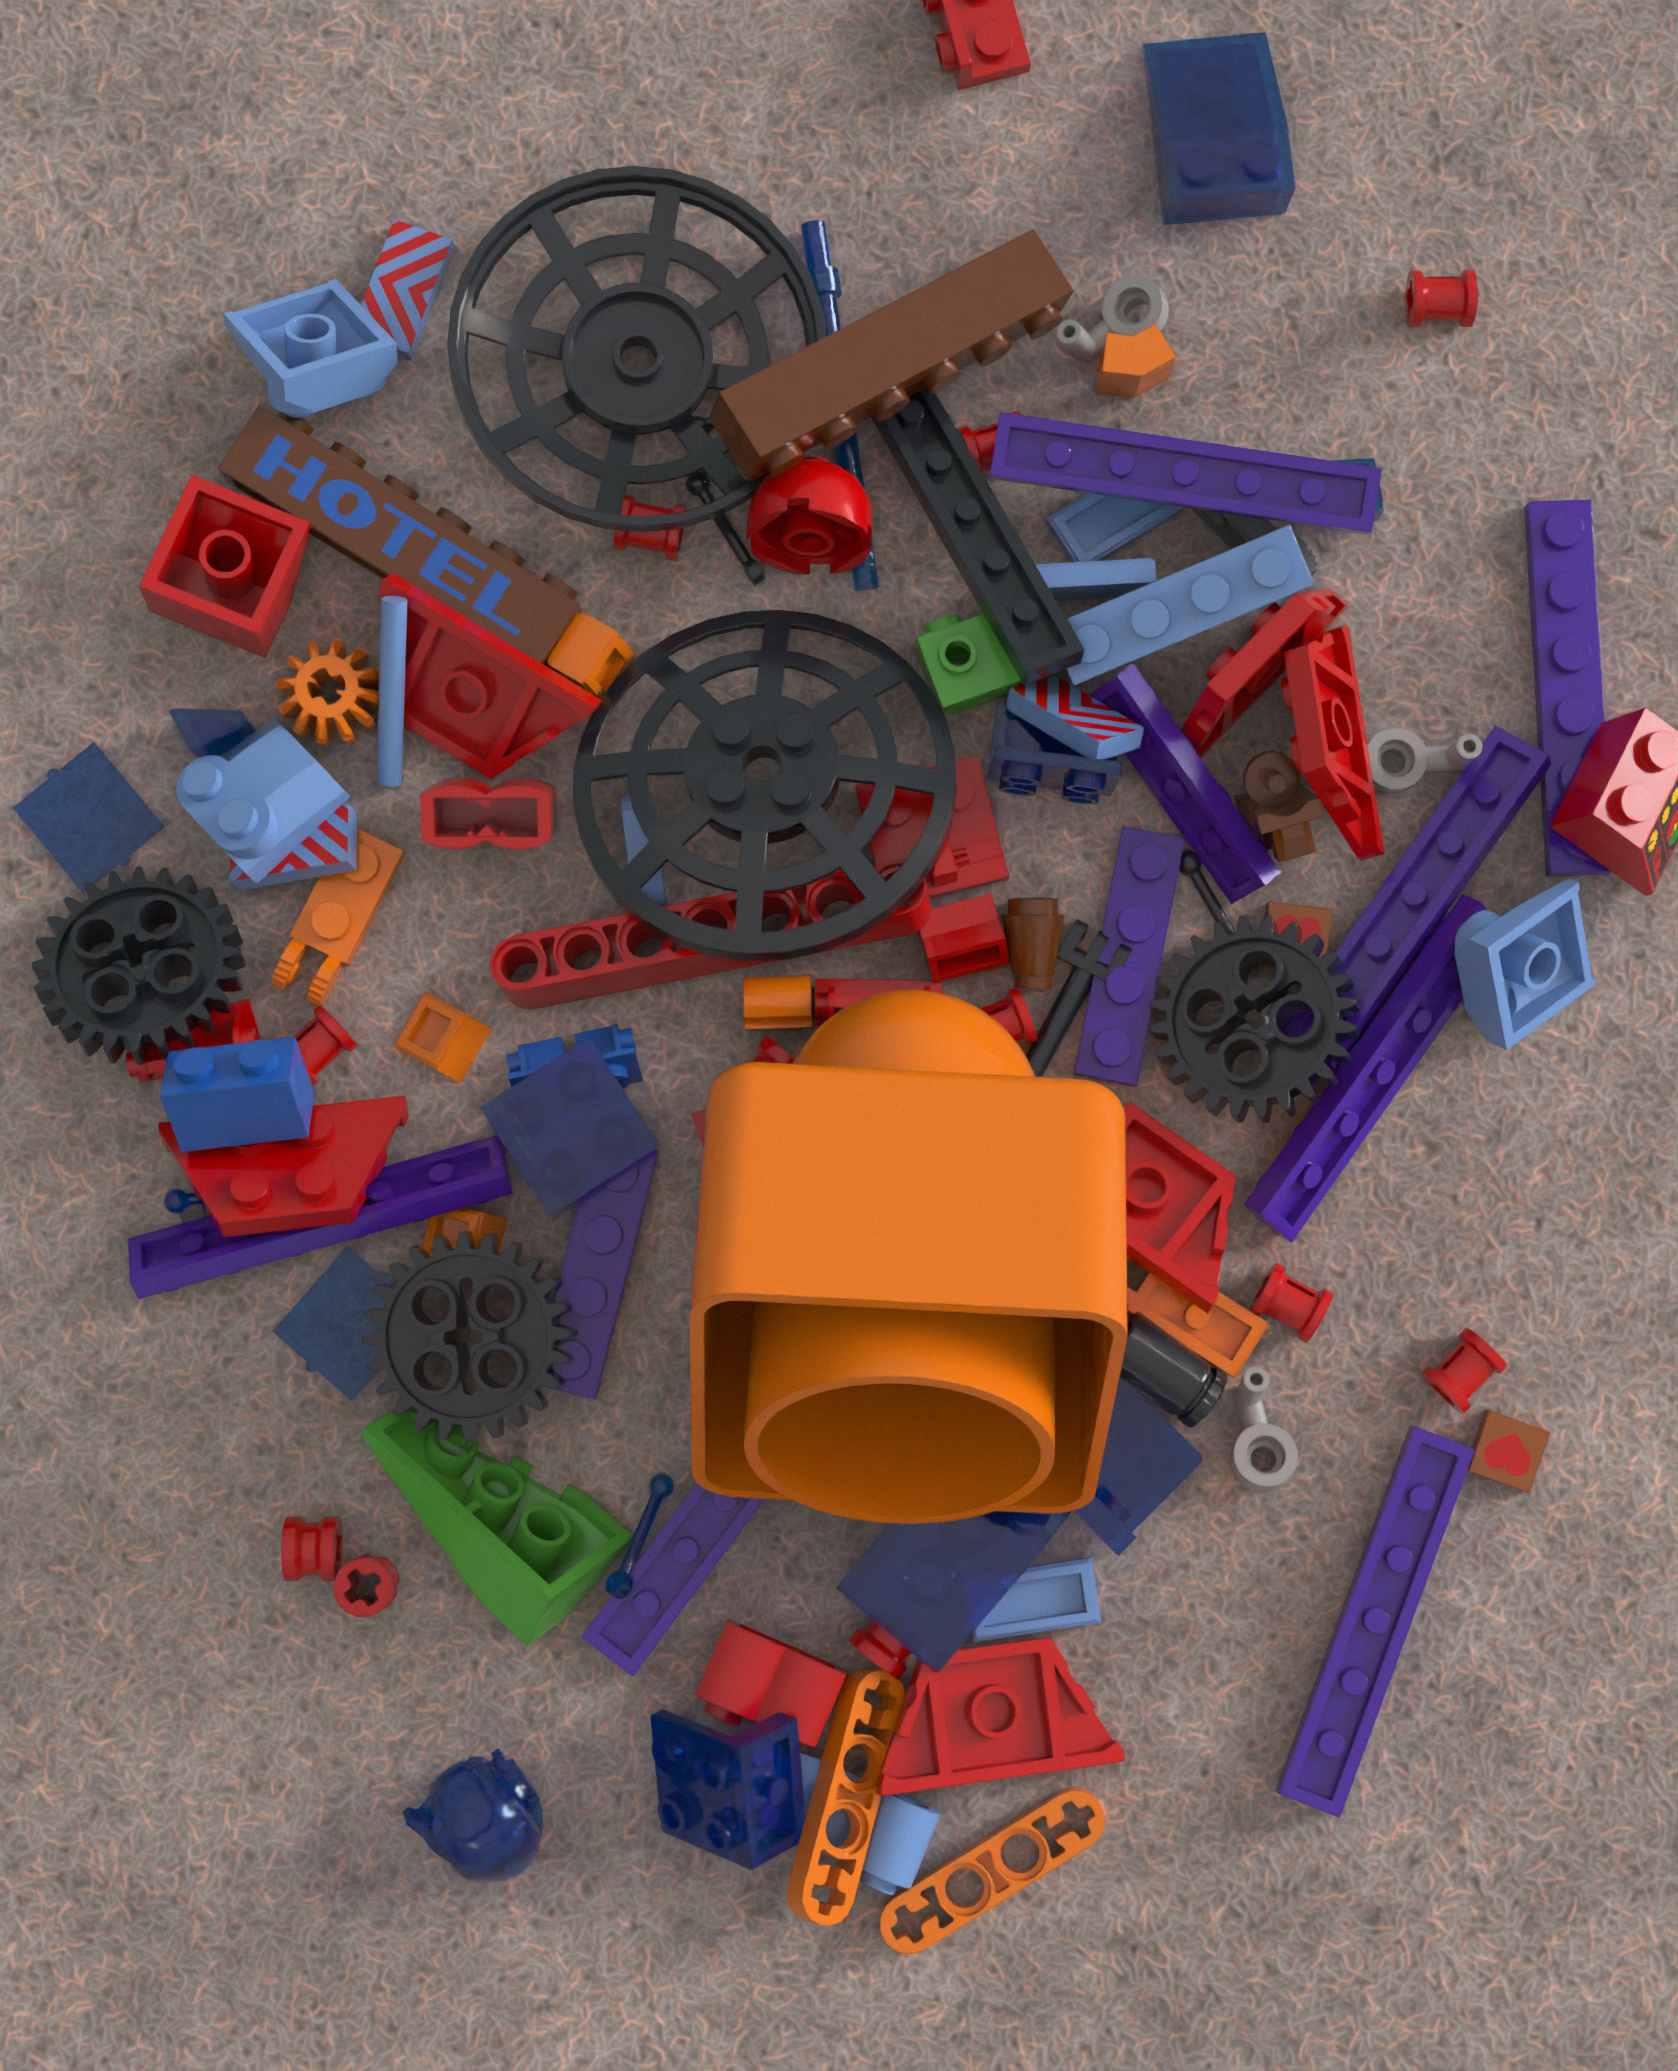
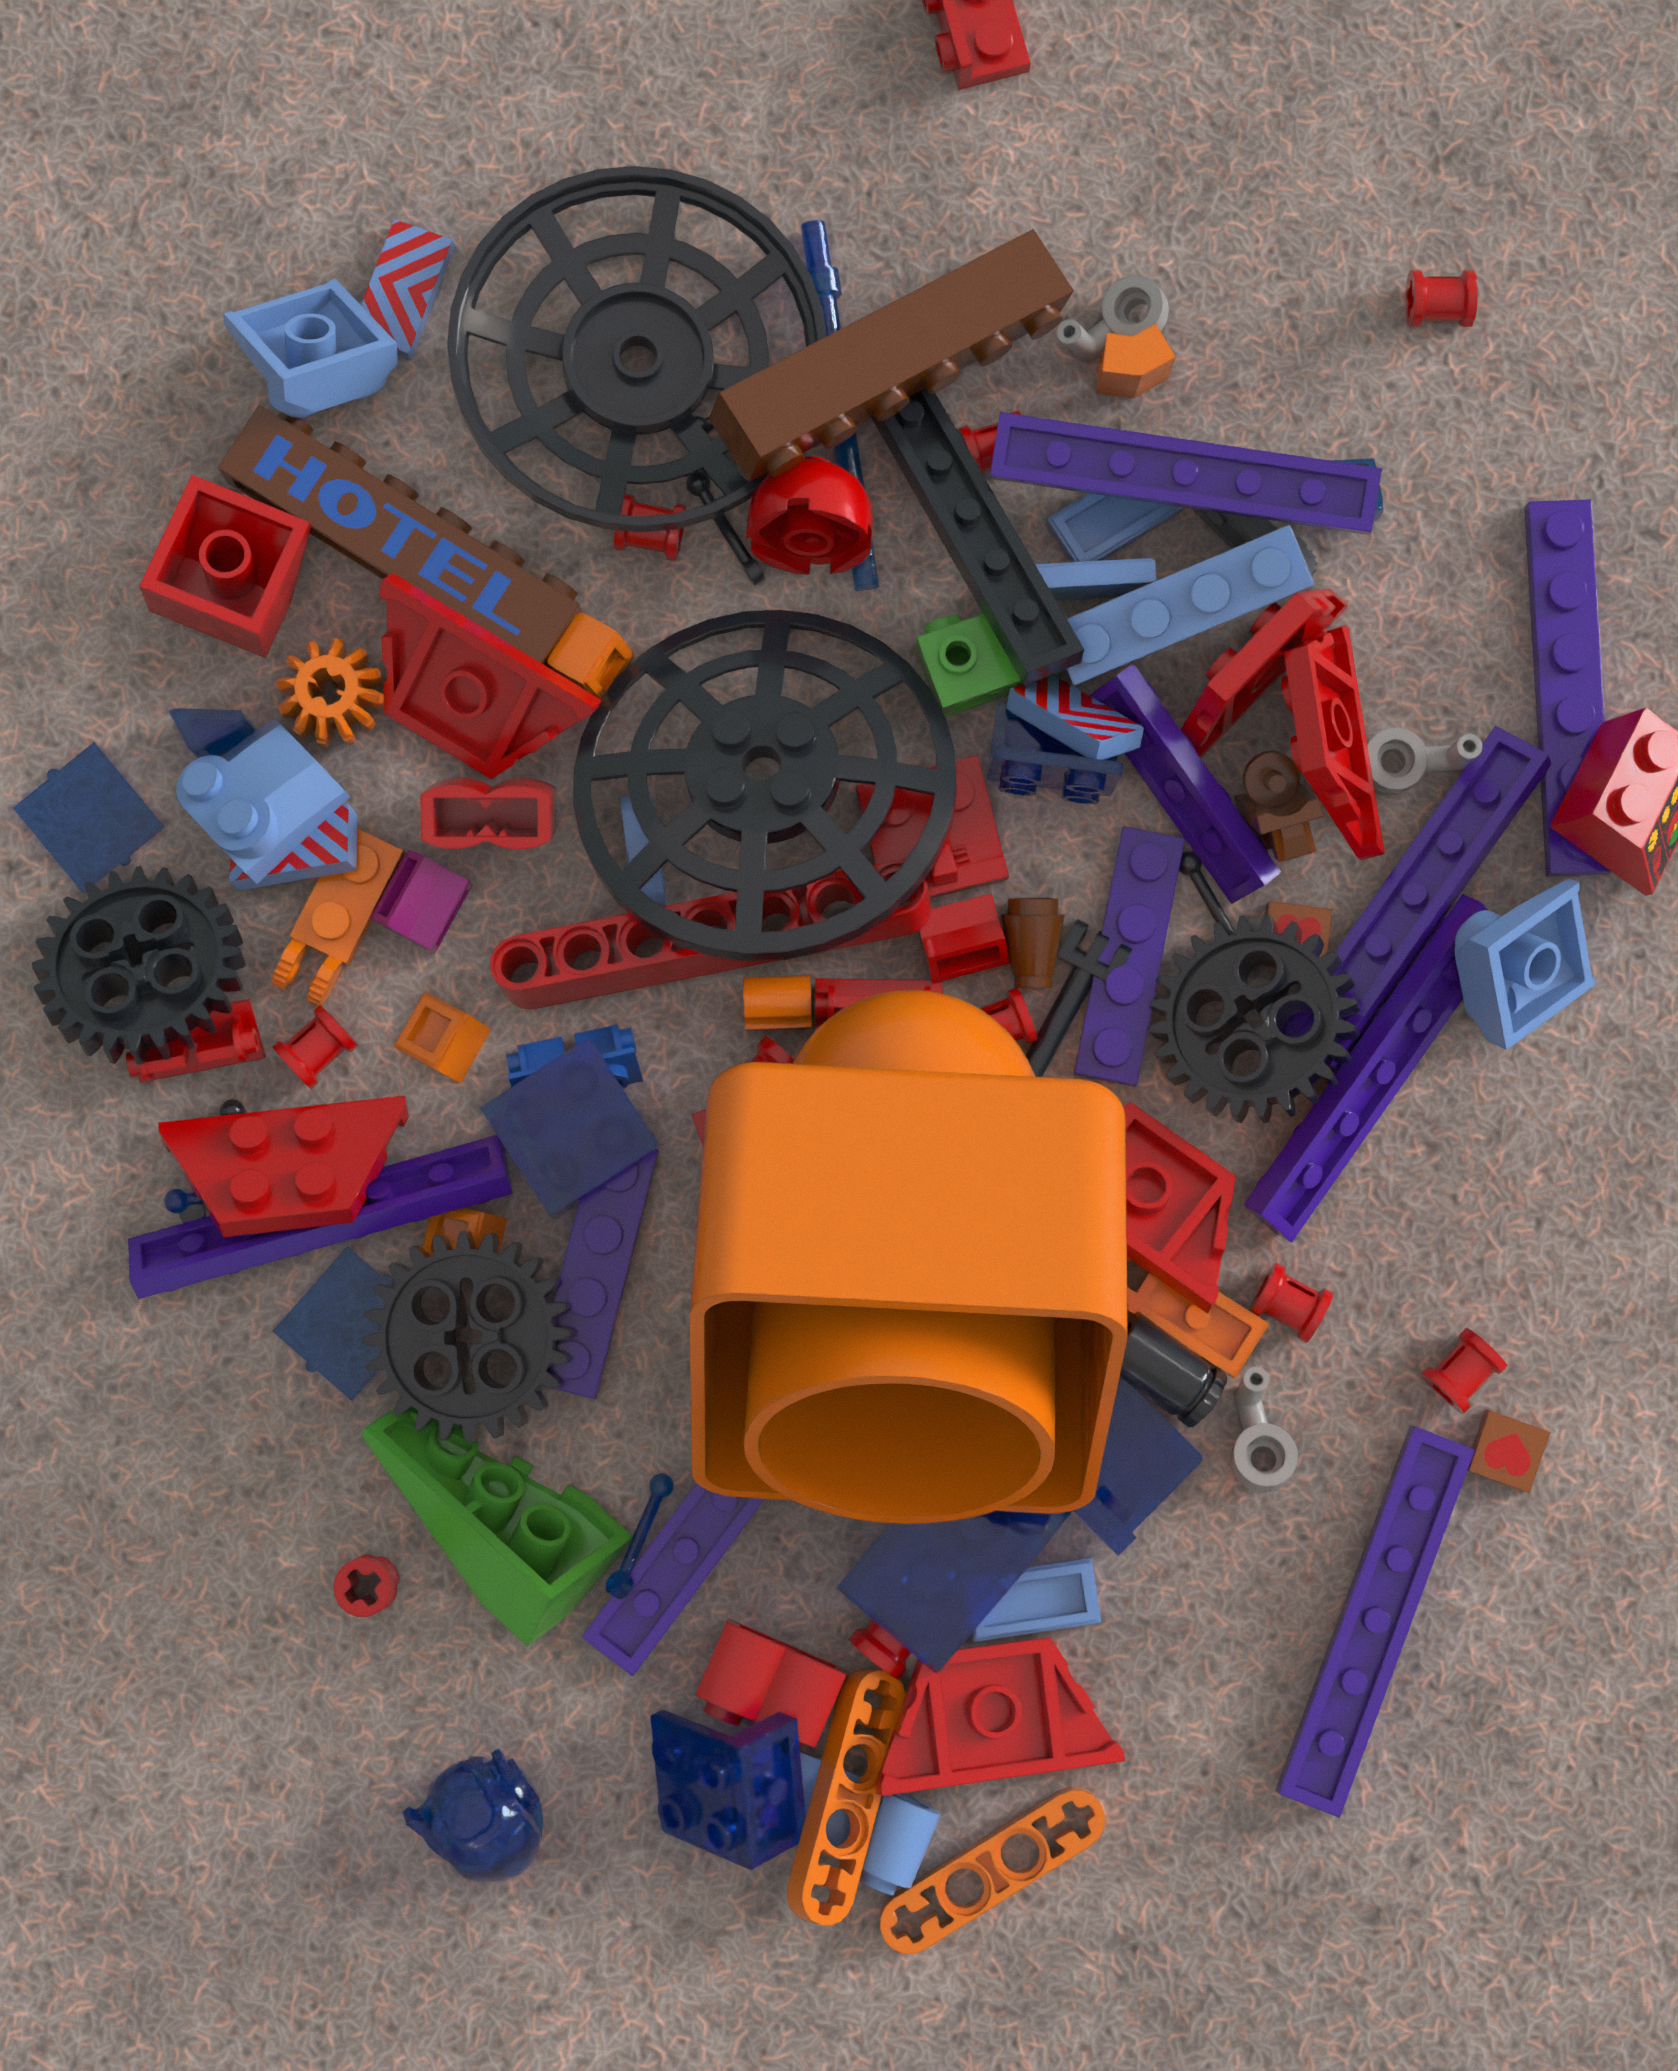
(237, 1094): blue brick -> none
(311, 1548): red wheel -> none
(391, 690): medium blue bar -> none
(421, 901): none -> magenta piece
(1218, 129): clear blue slope -> none

